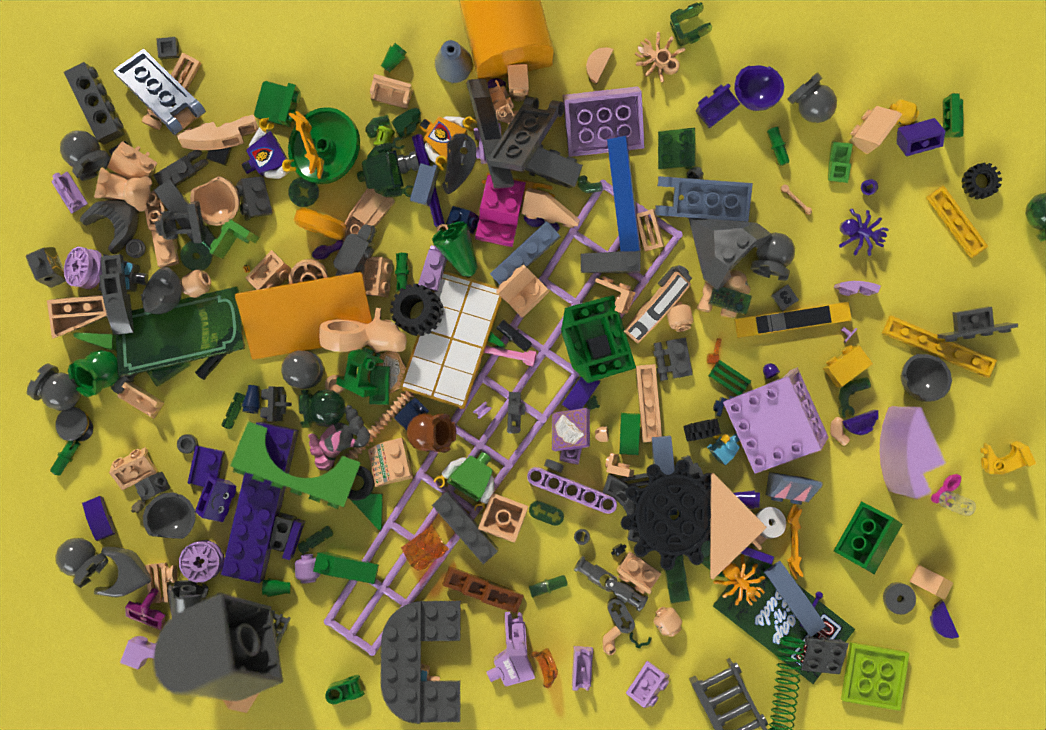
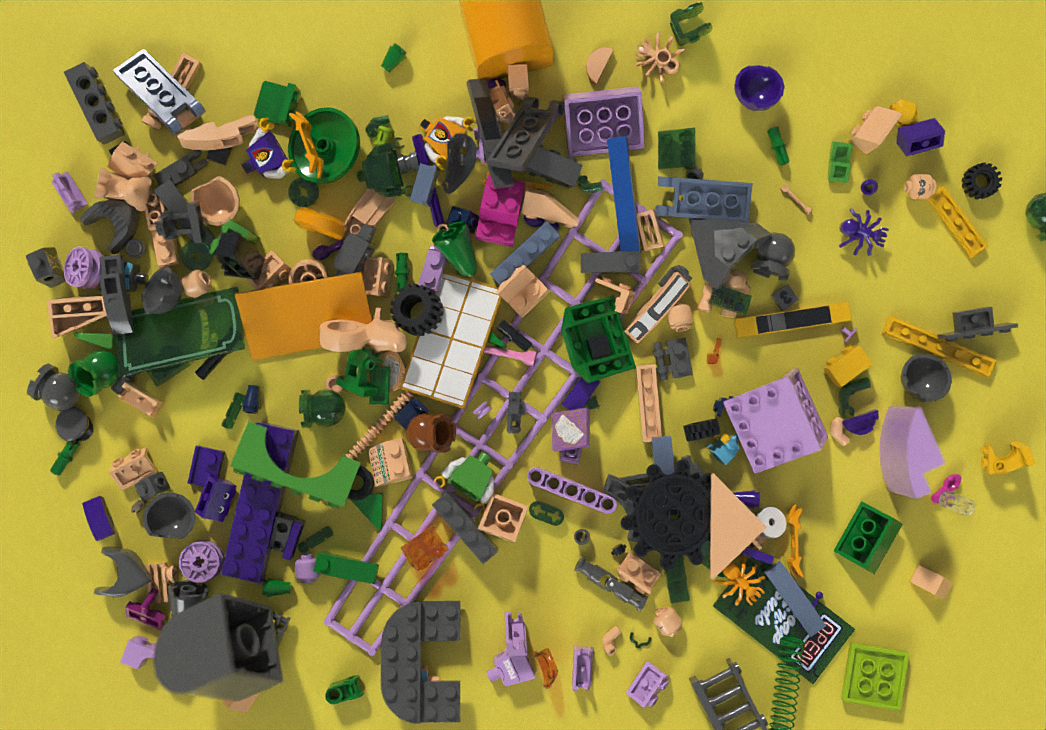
(79, 559): dark grey tile -> none
(83, 154): dark grey tile -> none
(167, 48): dark grey tile -> none
(187, 443): dark grey tile -> none
(238, 256): none -> black wedge
(253, 197): dark grey bracket -> none
(276, 403): dark grey hips -> none
(302, 369): dark grey tile -> none
(337, 439): hair -> none
(391, 91): light nougat hinge -> none
(407, 122): dark green rock -> none
(453, 62): sand blue cone -> none
(483, 589): dark orange slope -> none
(548, 585): clear green axle -> none
(553, 465): dark grey tile -> none
(602, 434): light nougat hinge -> none
(617, 618): dark grey beam -> none
(622, 469): light nougat bracket -> none
(629, 434): green slope -> none
(717, 106): dark purple bracket -> none
(743, 387): green tile -> none
(770, 370): dark purple hinge -> none
(791, 487): sand blue slope -> none
(815, 101): dark grey tile -> none
(824, 655): dark grey hinge -> none
(852, 287): lavender slope -> none
(907, 602): dark grey piece -> none
(920, 186): none -> light nougat head
(942, 621): dark purple tile -> none
(953, 115): green bracket -> none

